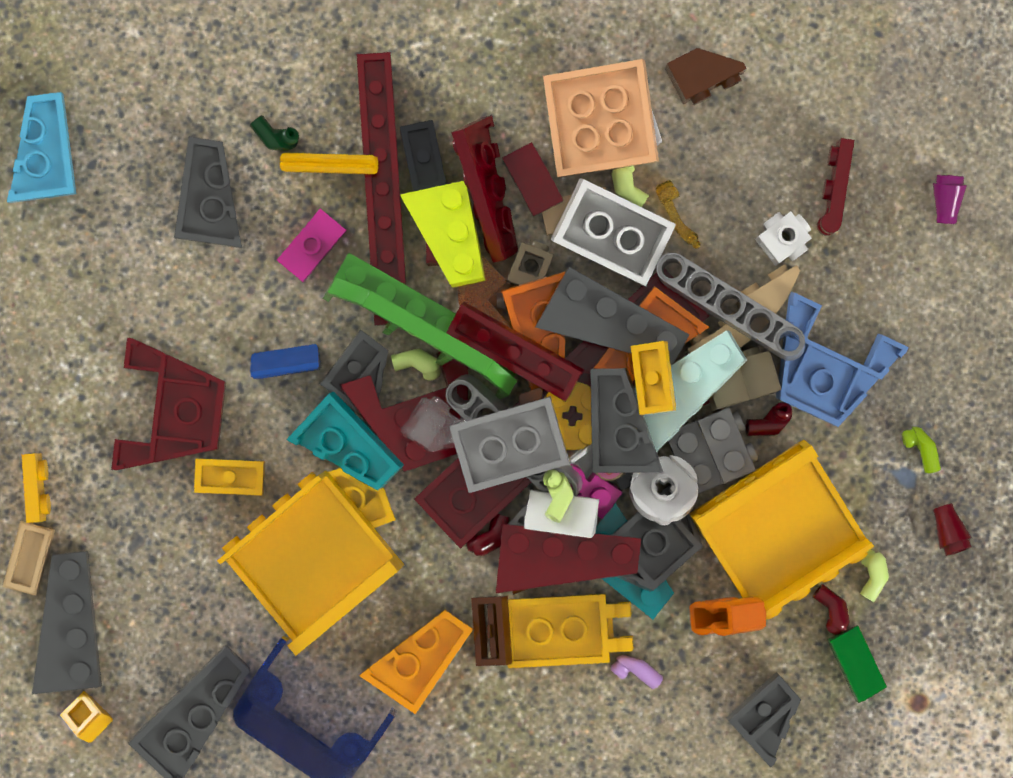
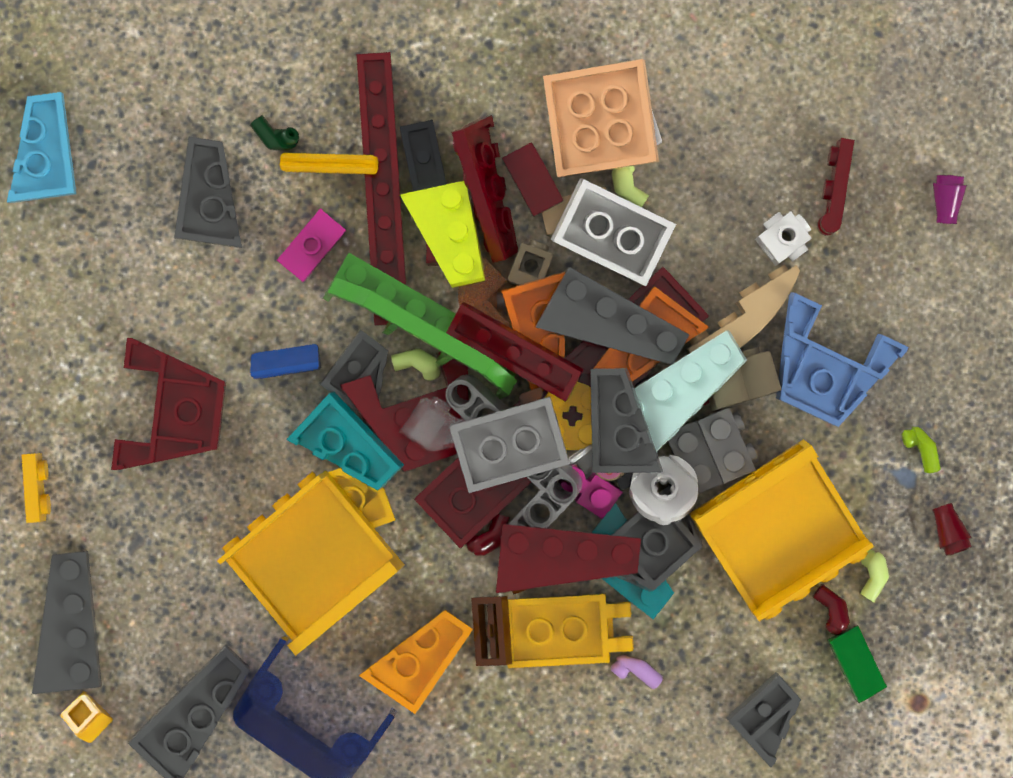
(28, 558): tan tile -> none
(229, 477): yellow plate -> none
(560, 492): yellowish green arm -> none
(578, 519): white slope -> none
(653, 378): yellow plate -> none
(667, 193): clear yellow piece -> none
(701, 72): reddish brown slope -> none
(722, 291): light grey beam -> none
(727, 616): orange brick -> none
(772, 423): dark red arm -> none

